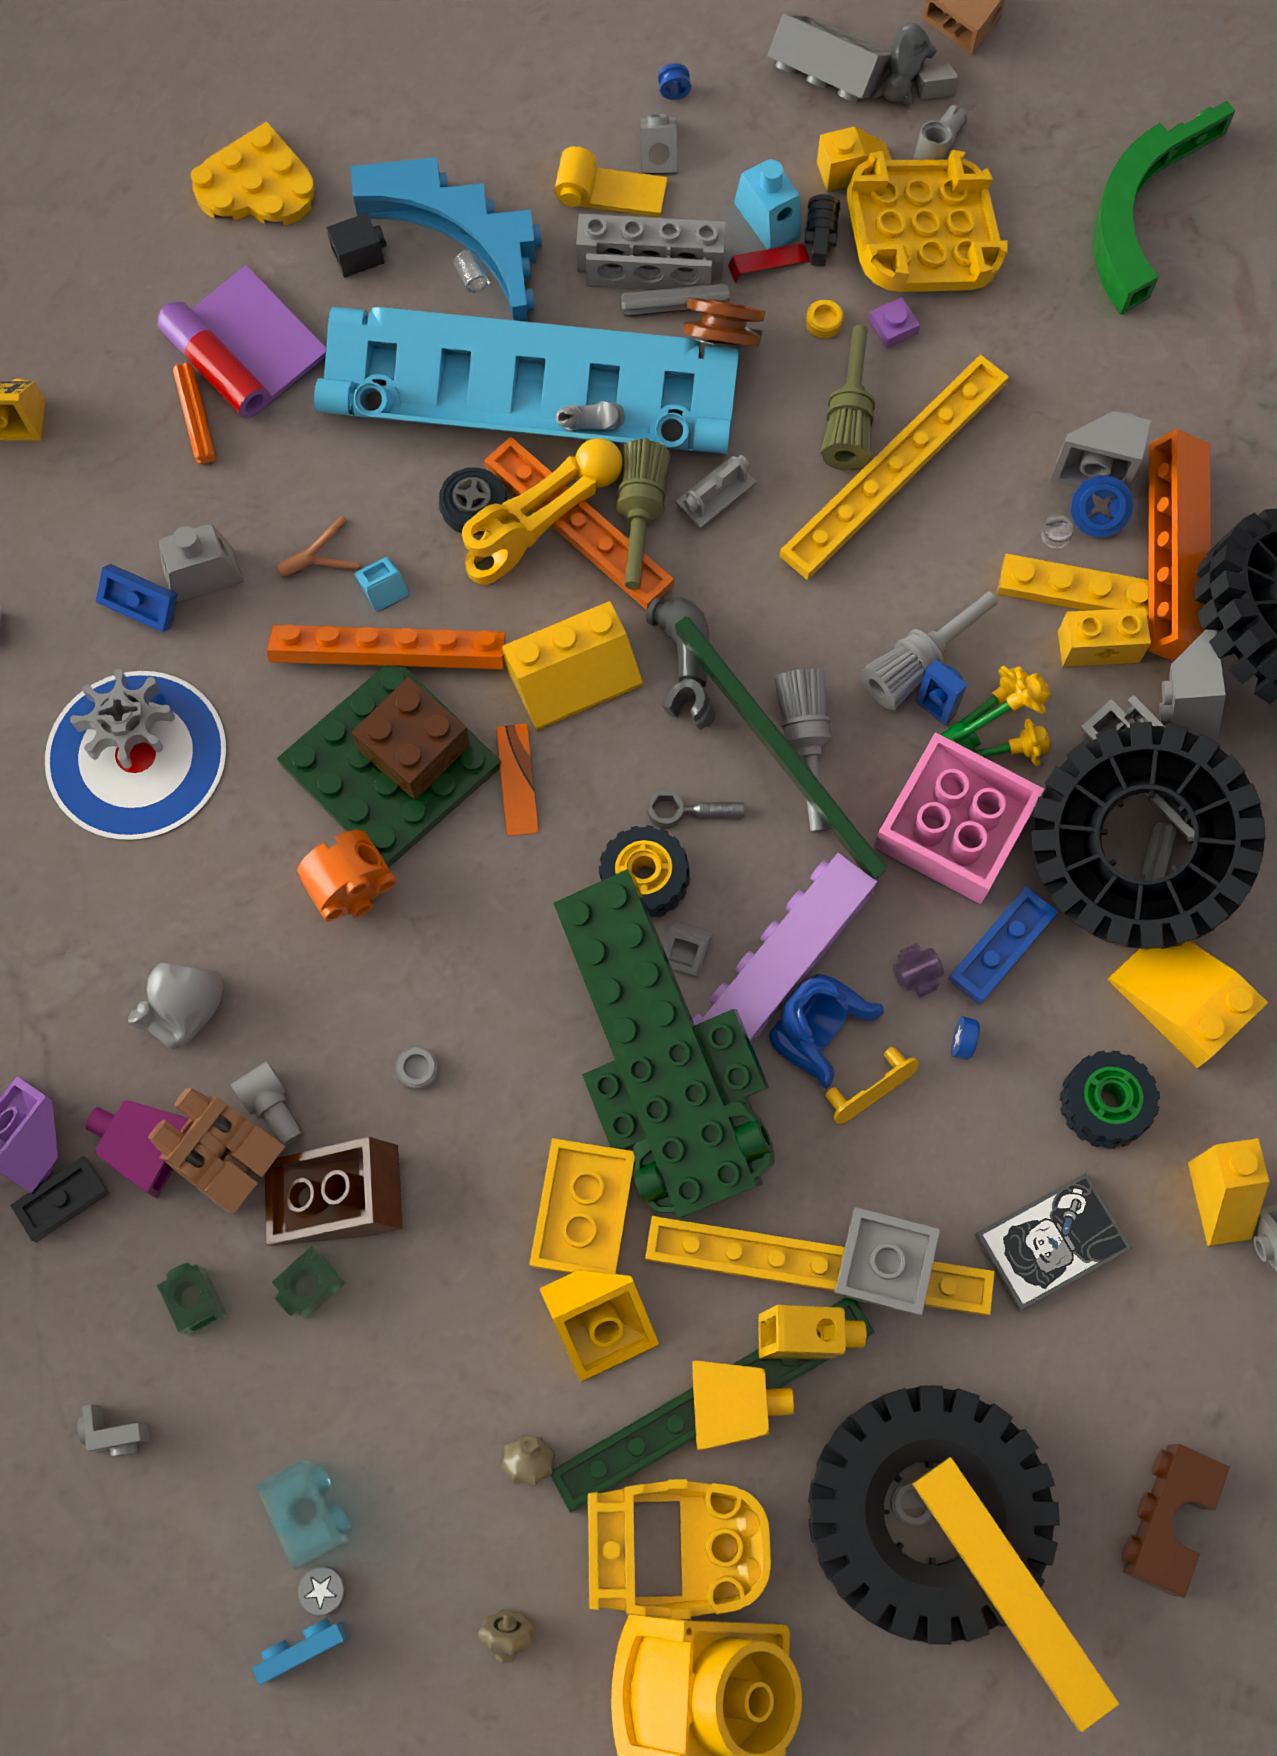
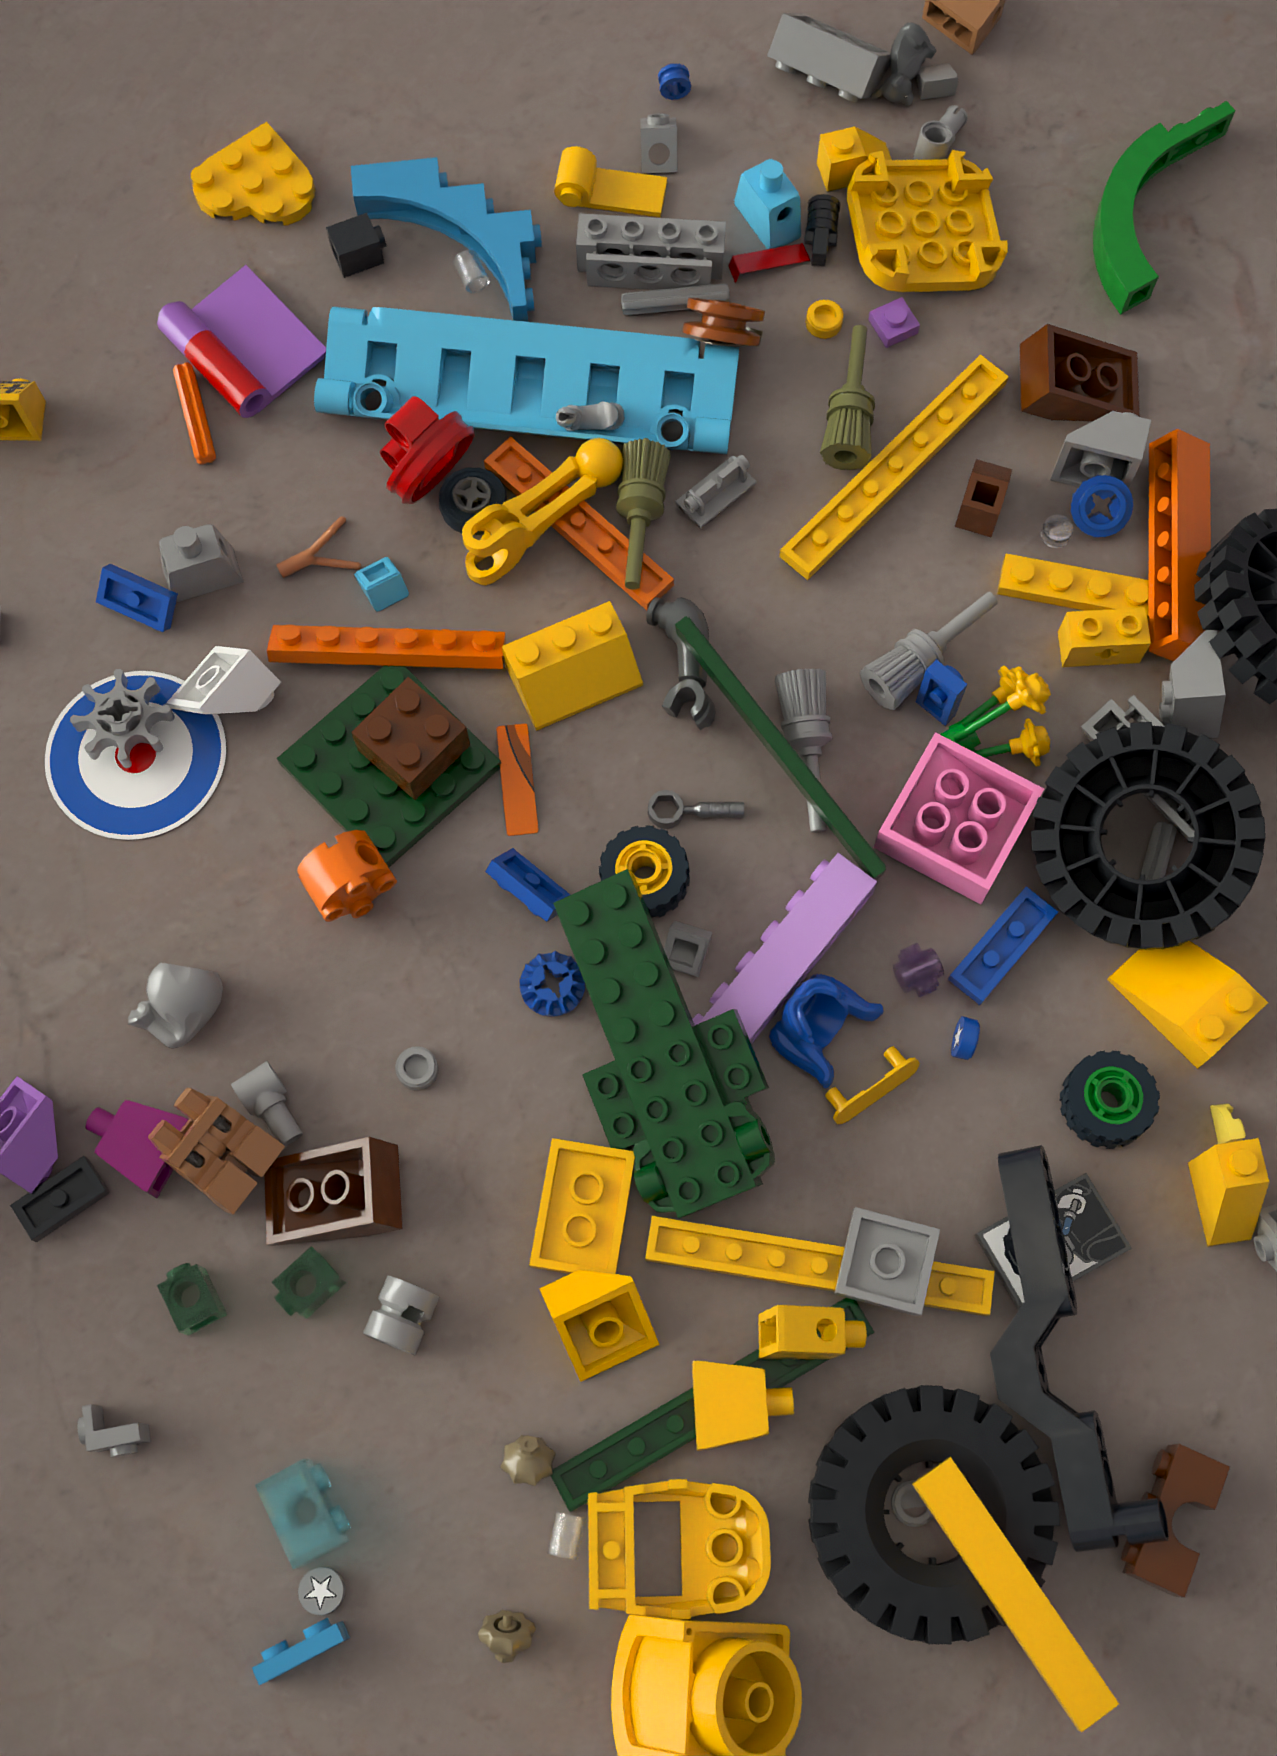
(226, 683): none -> white slope
(396, 1330): none -> light grey wheel
(423, 448): none -> red piece
(526, 883): none -> blue plate
(544, 1000): none -> blue gear
(567, 1536): none -> clear hinge
(983, 498): none -> reddish brown slope
(1021, 1375): none -> black beam
(1076, 376): none -> reddish brown slope
(1225, 1126): none -> light yellow tile

